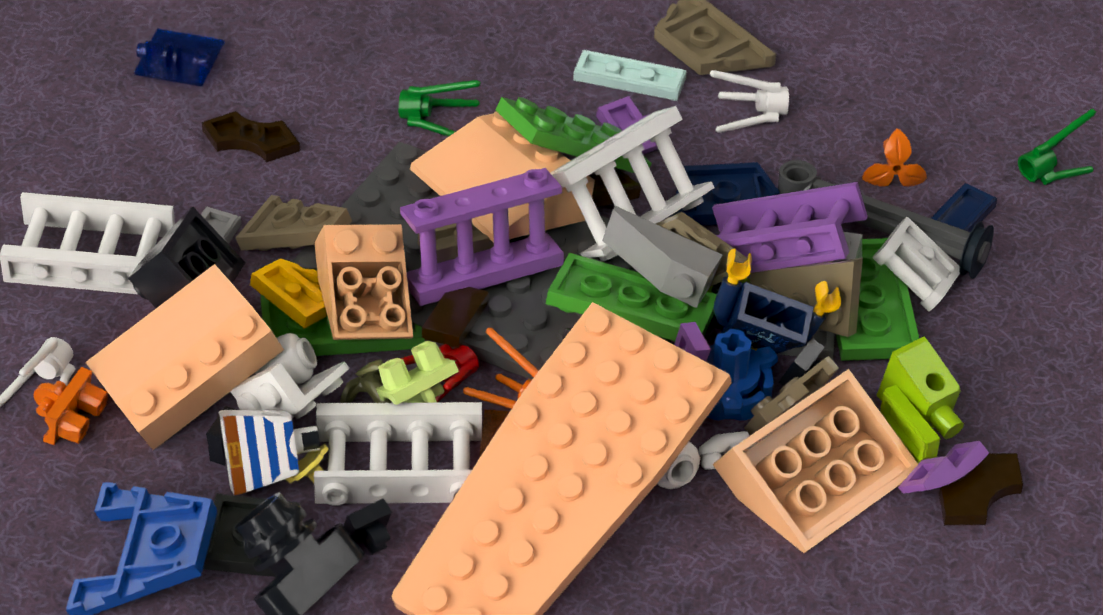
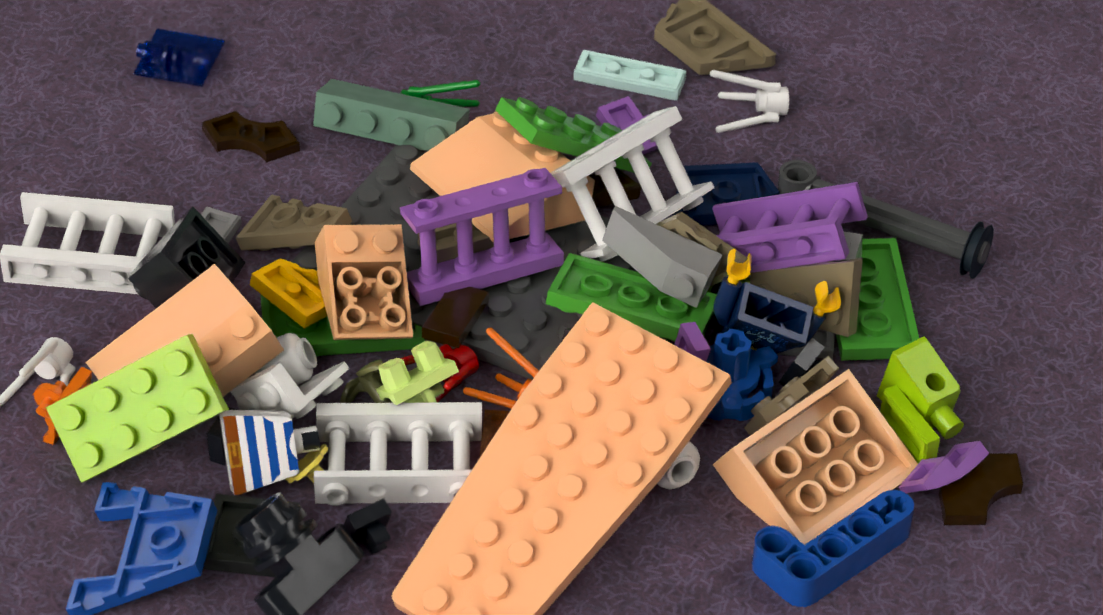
(137, 408): none -> lime plate
(386, 115): none -> sand green brick
(718, 445): white arm -> none
(813, 570): none -> blue beam
(897, 151): orange plant -> none
(933, 267): white plate -> none
(966, 208): dark blue tile -> none
(1041, 160): green plant -> none

